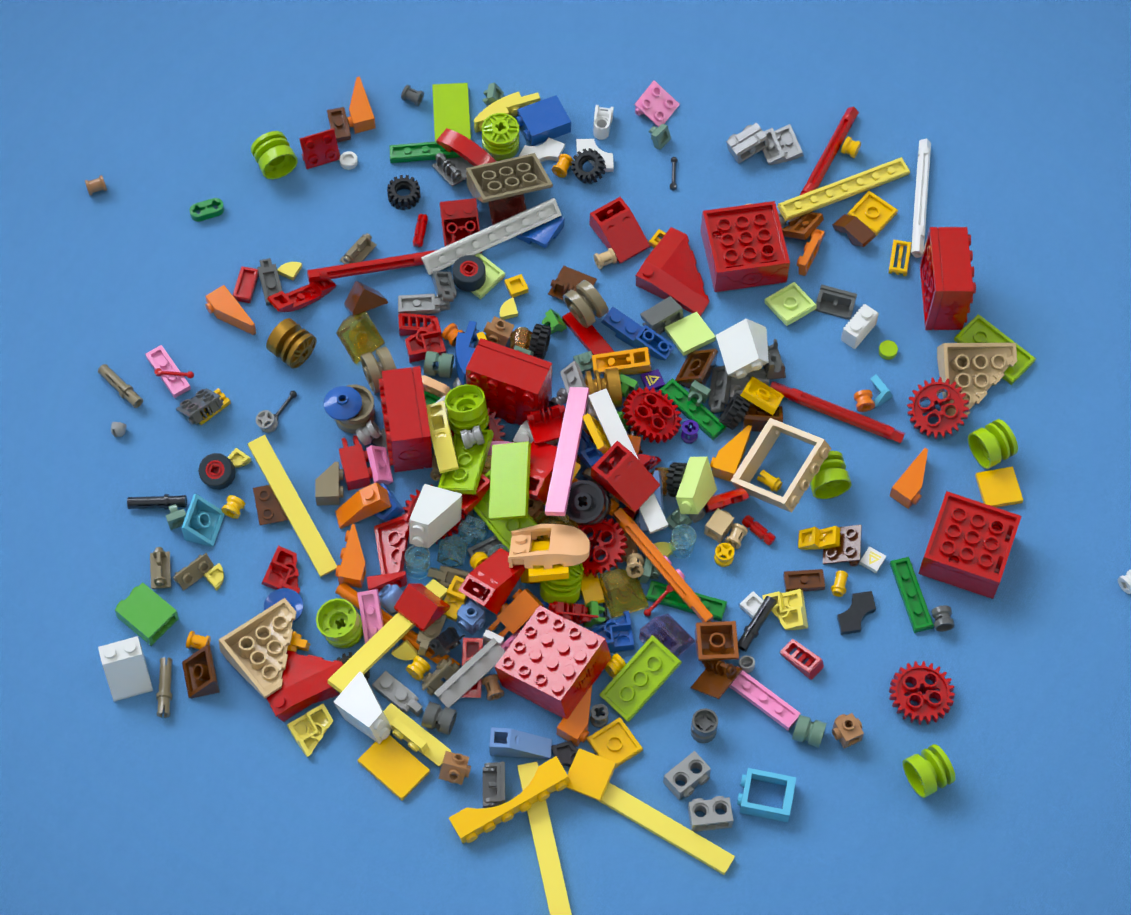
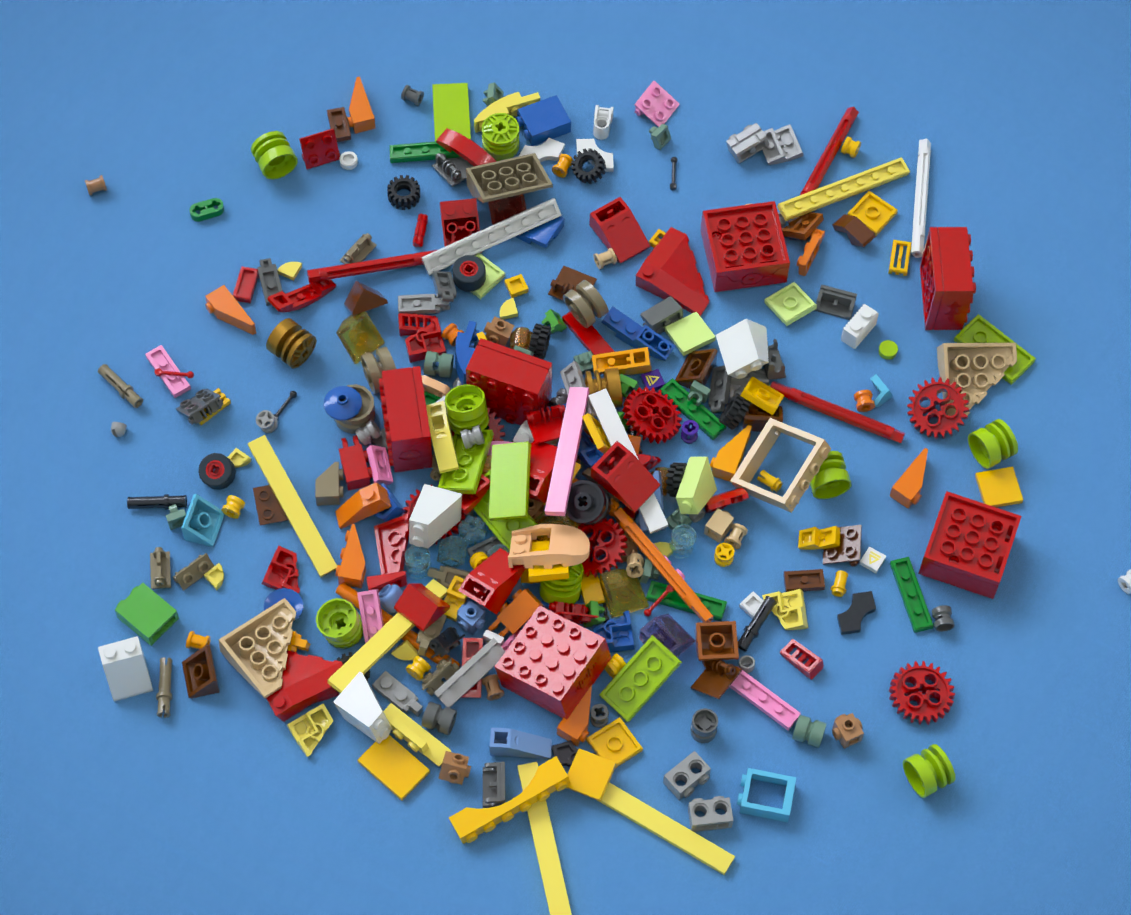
(758, 529): red axle -> none

